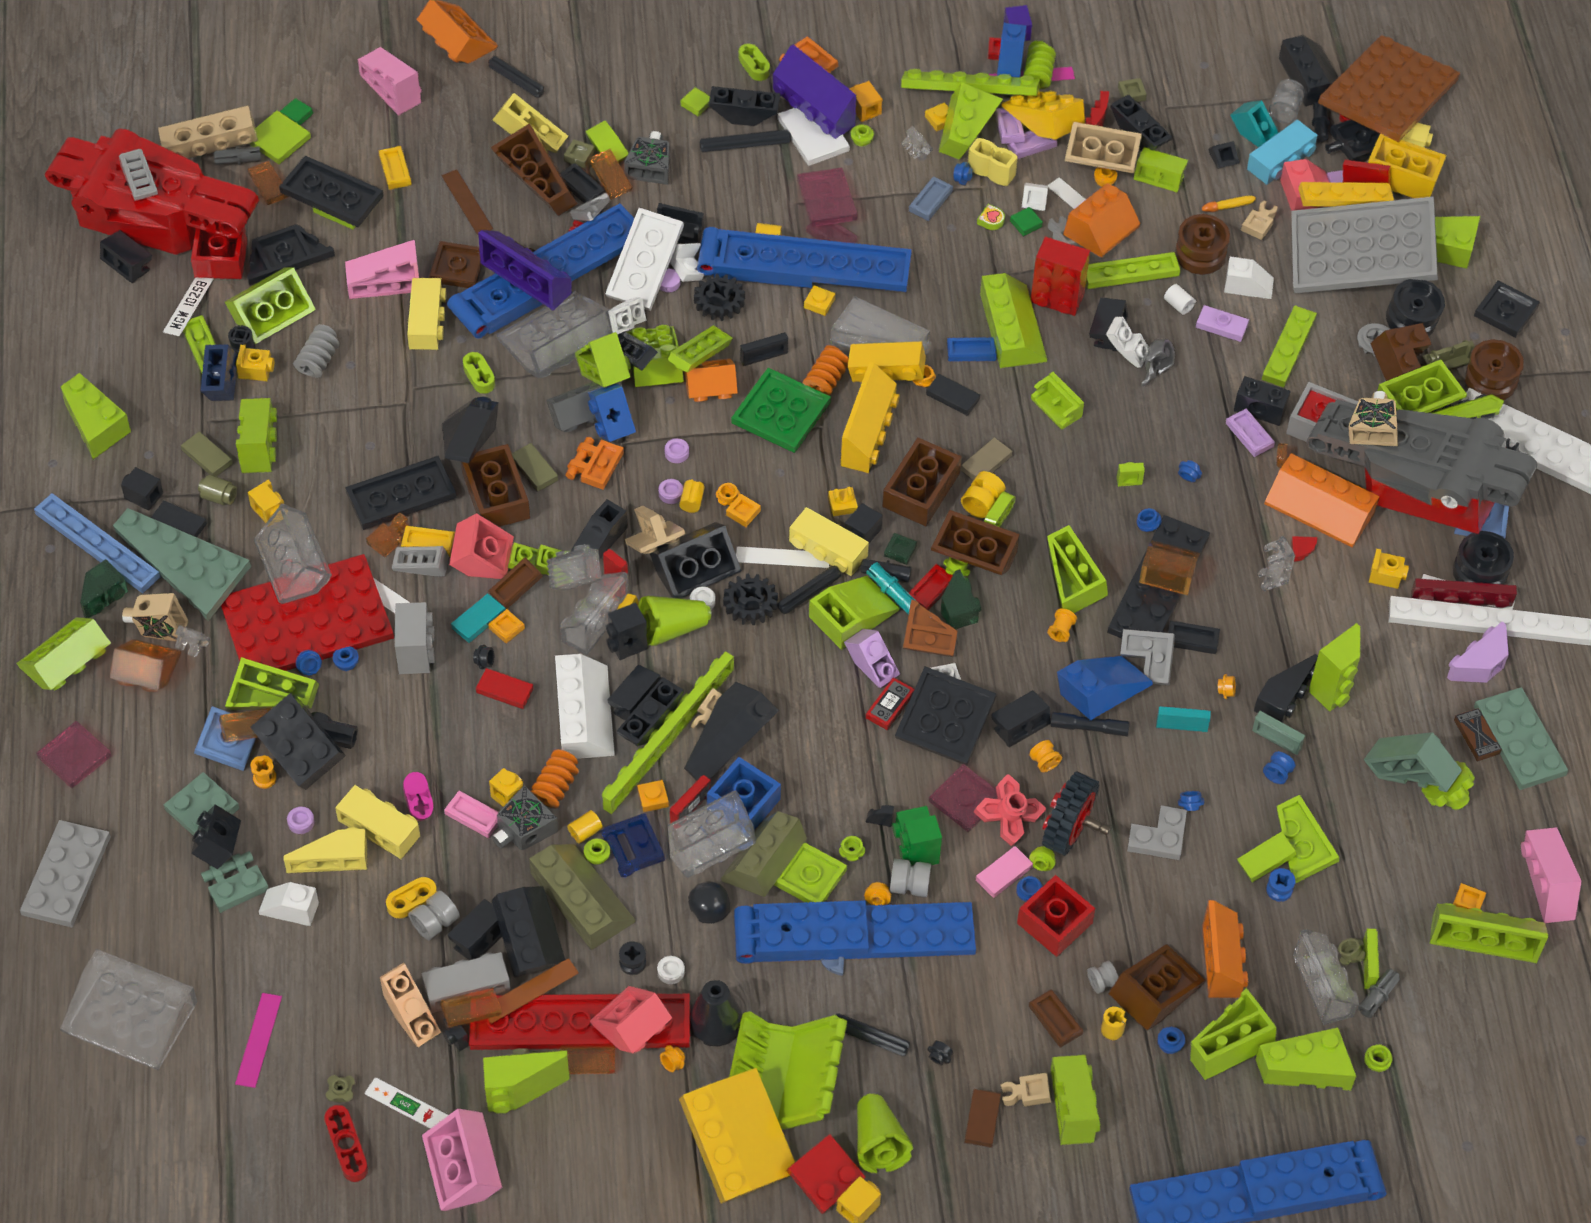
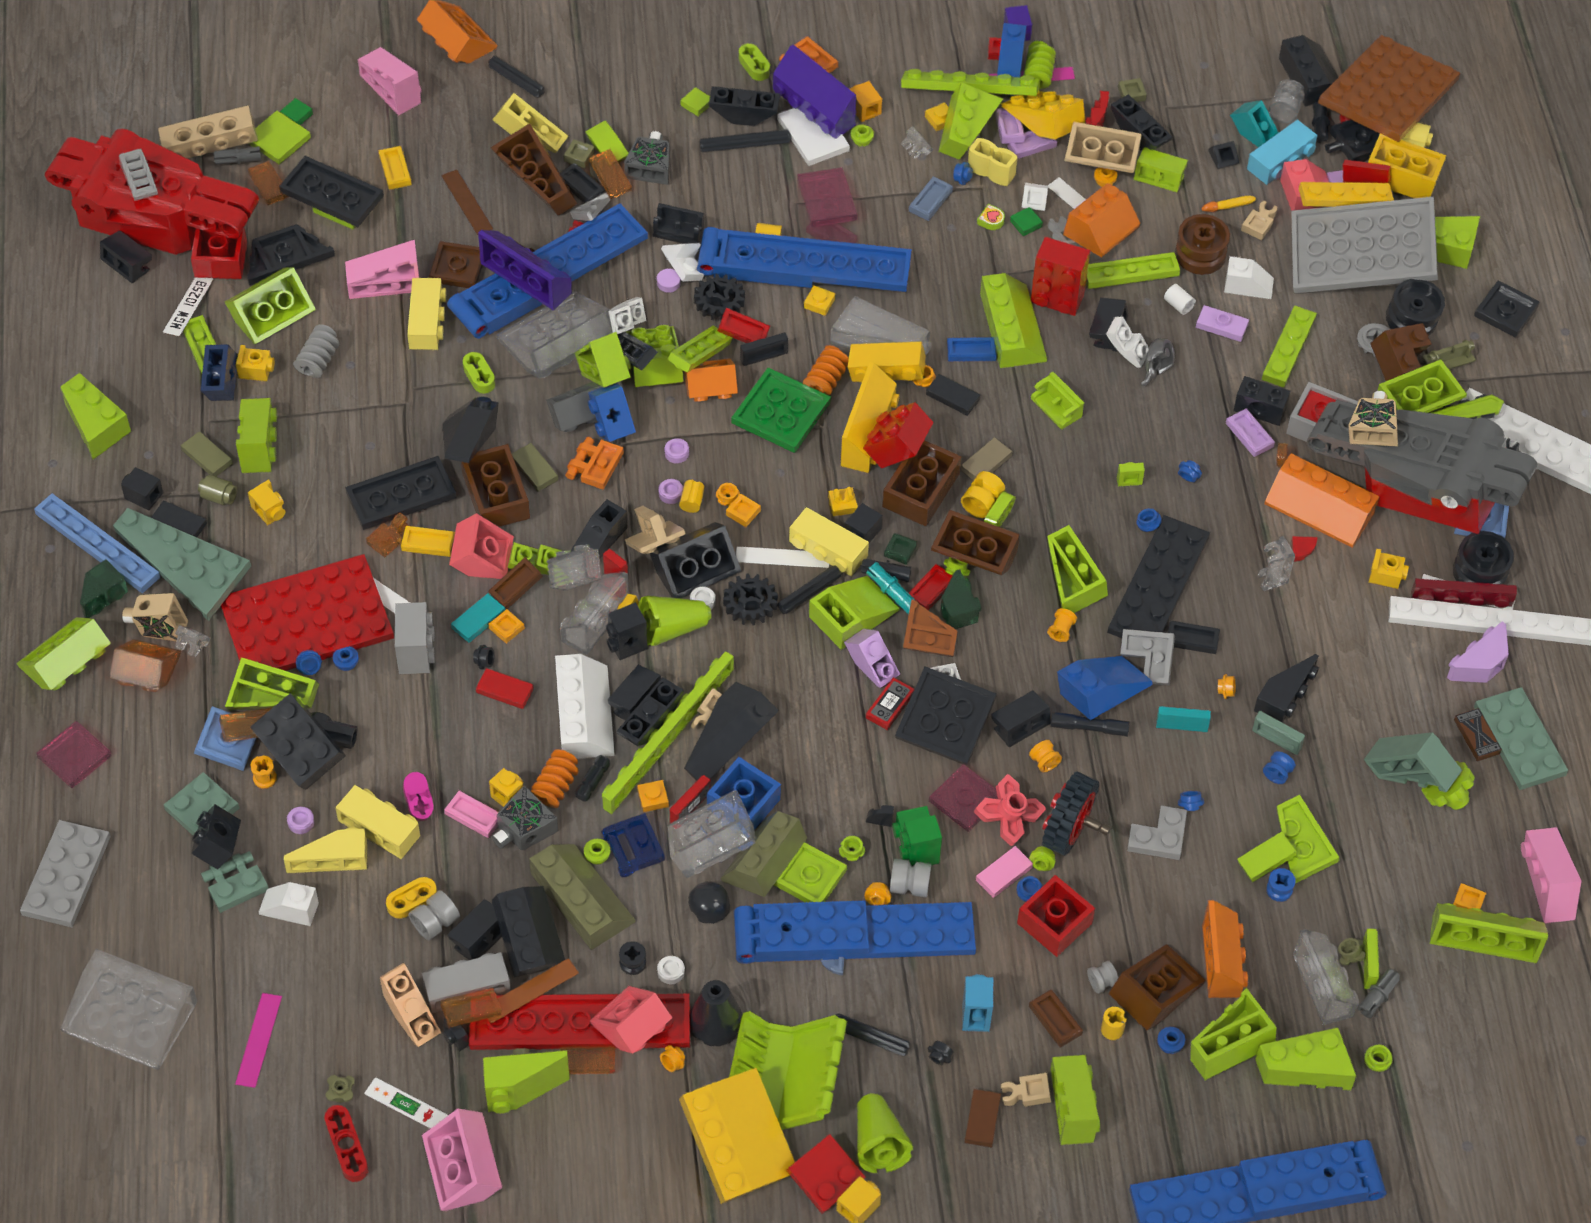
(239, 336): black wheel -> none
(292, 555): clear slope -> none
(435, 565): light grey slope -> none
(584, 826): yellow piece -> none
(592, 778): none -> black axle
(645, 258): white plate -> none
(742, 327): none -> red tile
(898, 435): none -> red brick
(977, 1003): none -> dark azure brick
(1169, 567): clear orange slope -> none
(1336, 669): lime slope -> none
(1494, 368): reddish brown wheel -> none

